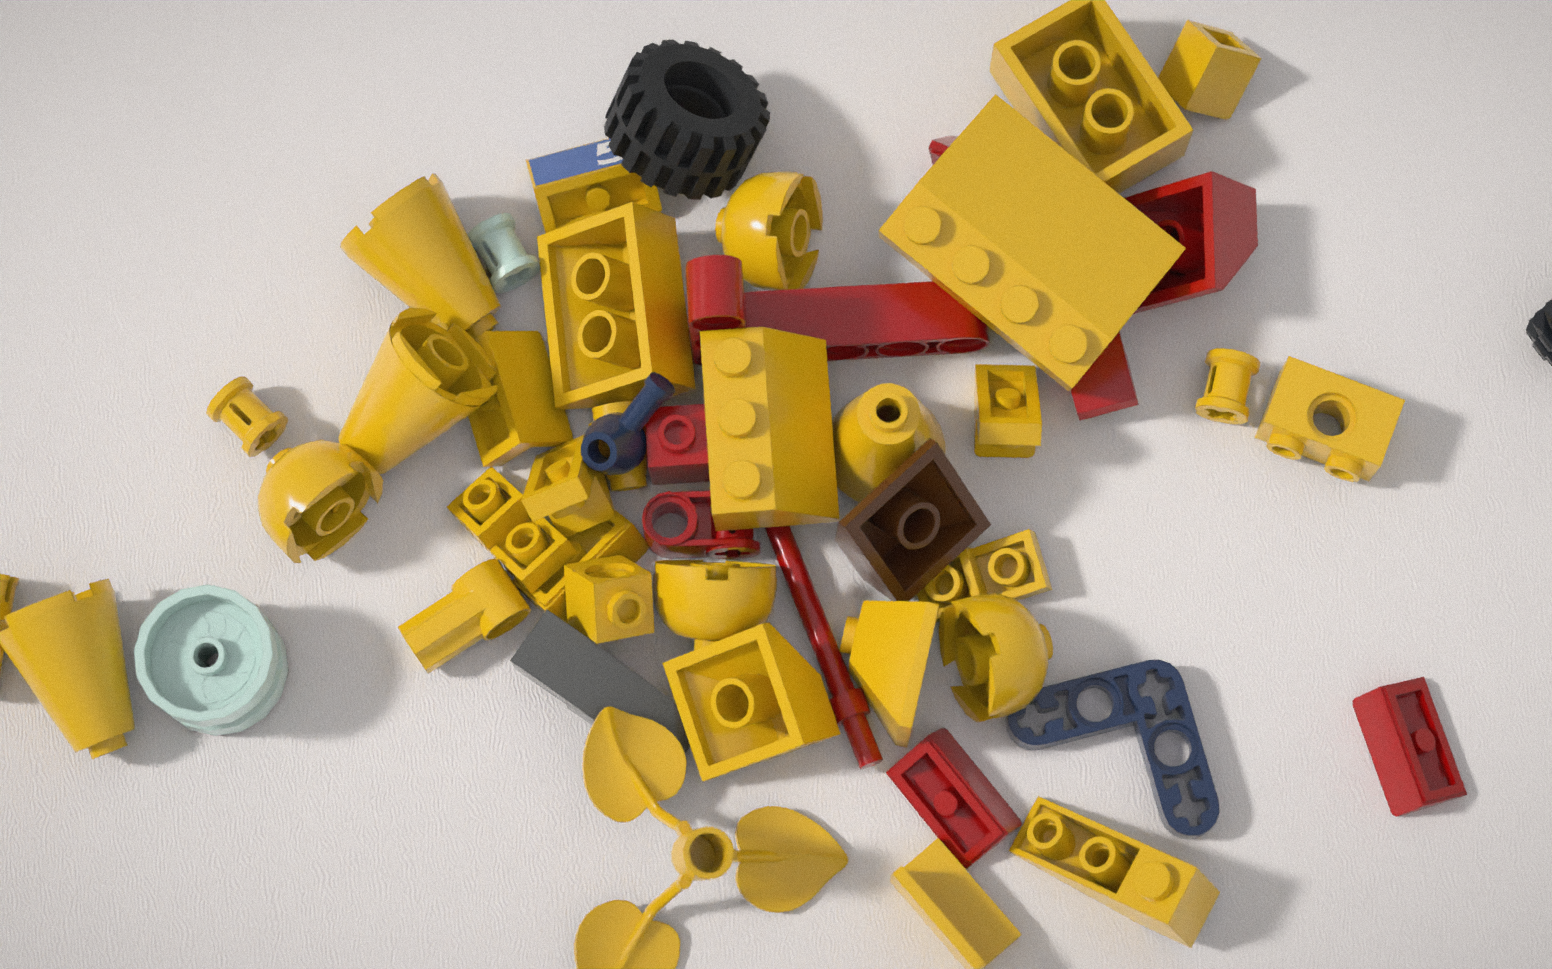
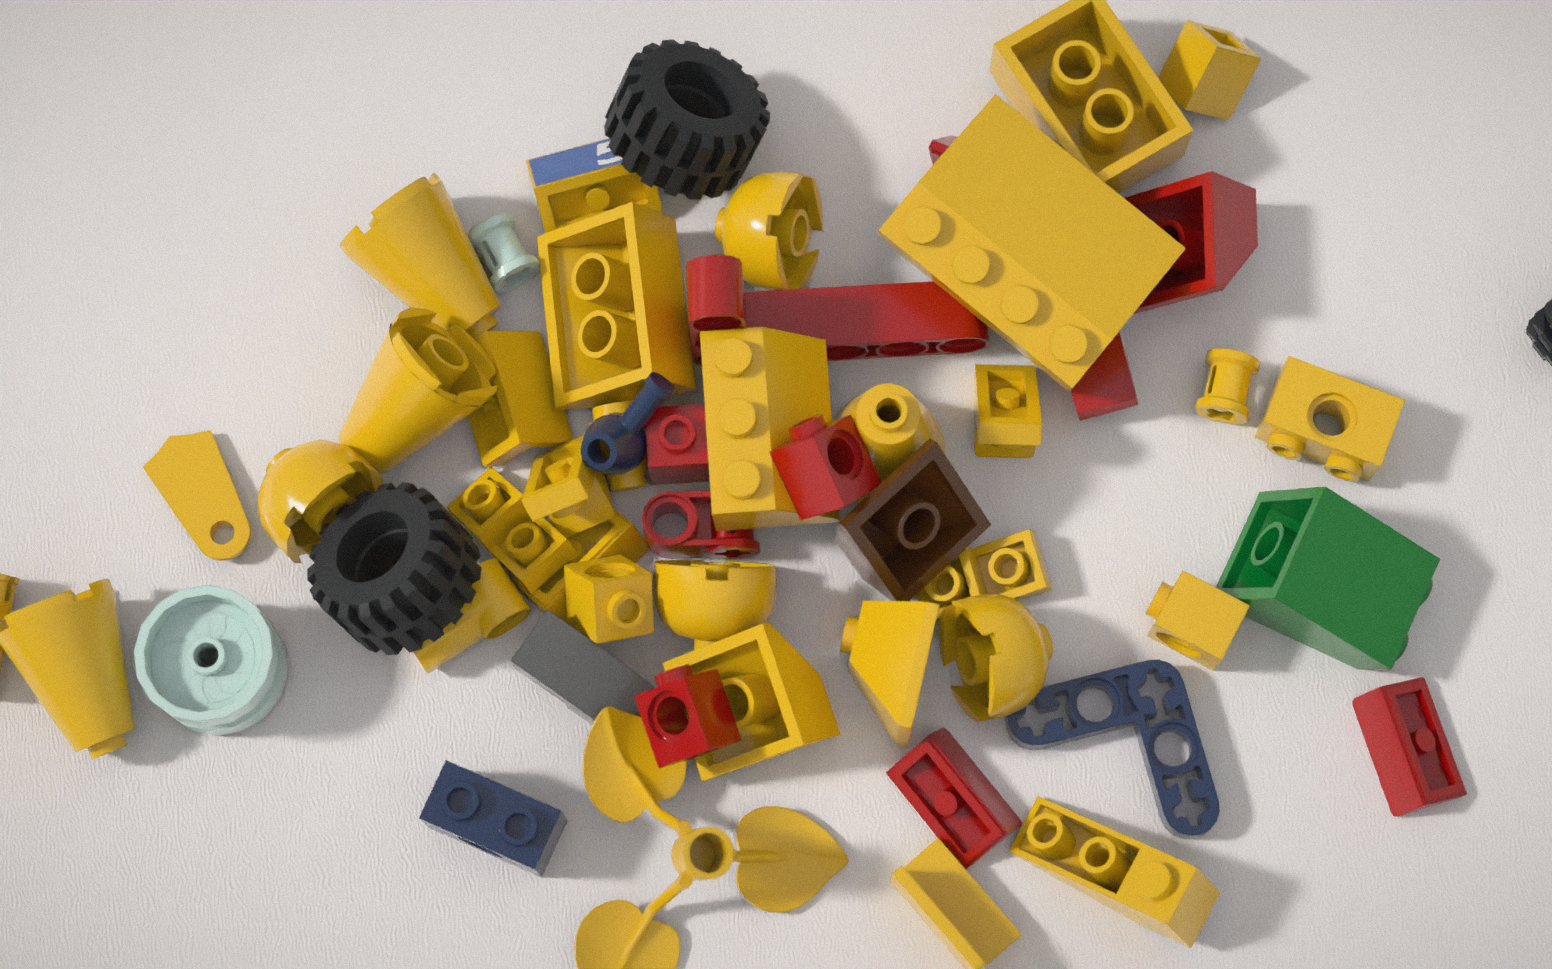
(200, 492): none -> yellow piece
(247, 416): yellow bush -> none
(394, 568): none -> black tyre
(493, 818): none -> dark blue brick
(710, 715): none -> red brick
(824, 465): none -> red brick
(847, 701): red bar -> none
(1195, 619): none -> yellow brick
(1329, 576): none -> green slope

